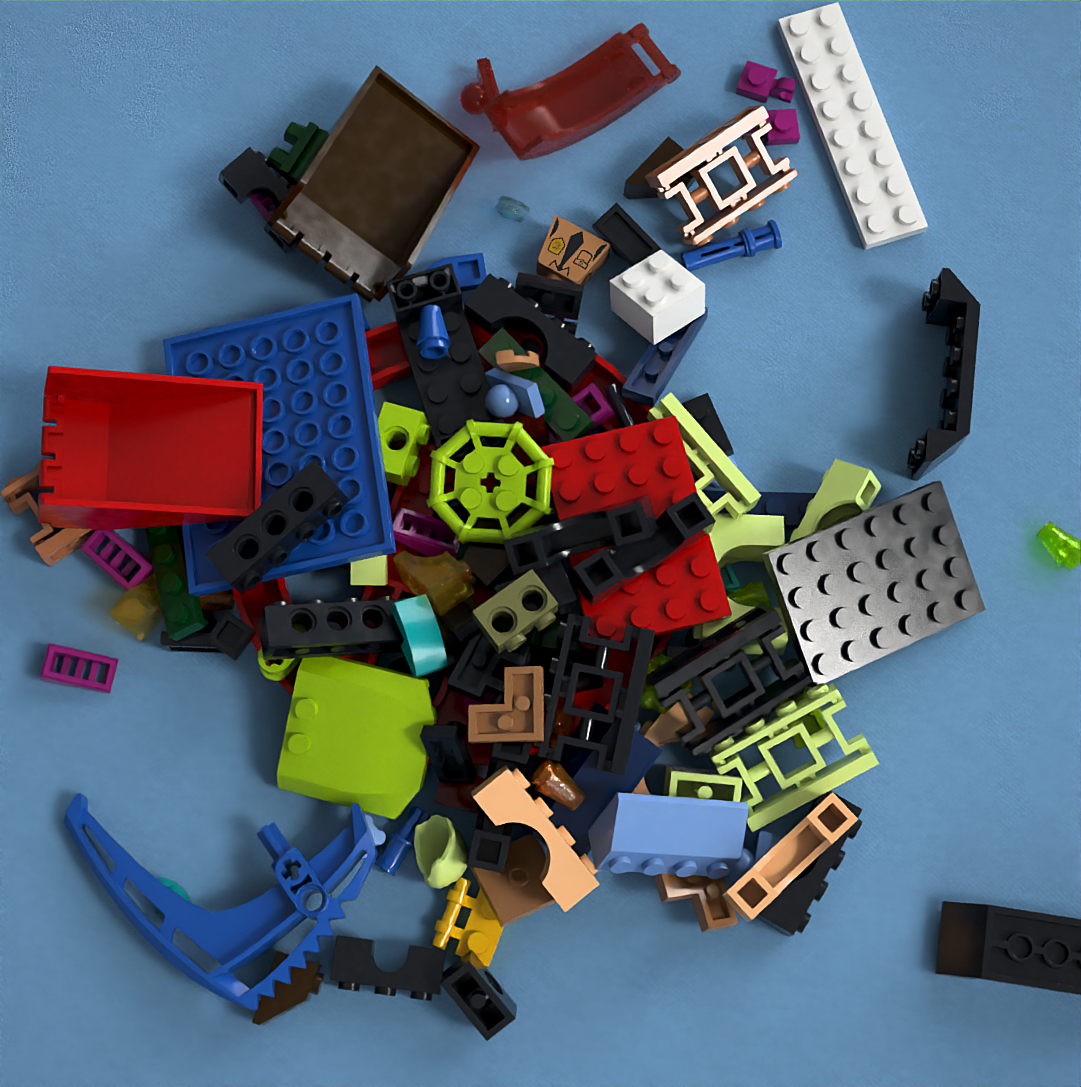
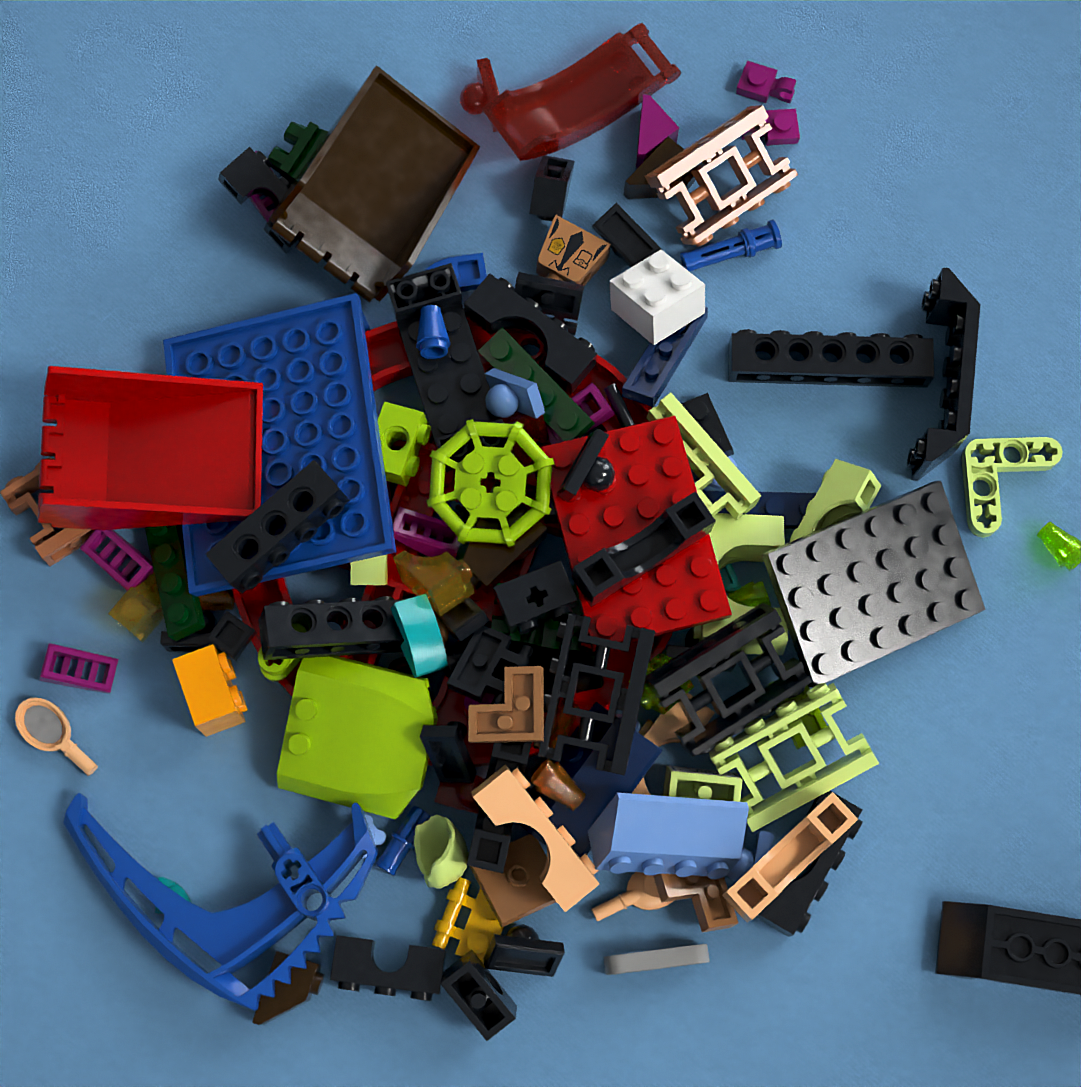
(49, 730): none -> light nougat piece
(209, 690): none -> light orange brick
(509, 605): olive brick -> none
(510, 363): medium nougat tile -> none
(512, 208): clear light blue tile -> none
(523, 953): none -> black tile
(551, 187): none -> black slope
(583, 532): black arch -> none
(592, 471): none -> black tile
(640, 892): none -> light nougat piece
(653, 129): none -> magenta slope
(656, 959): none -> light grey beam
(816, 370): none -> black brick
(851, 126): white plate -> none
(988, 470): none -> yellowish green beam

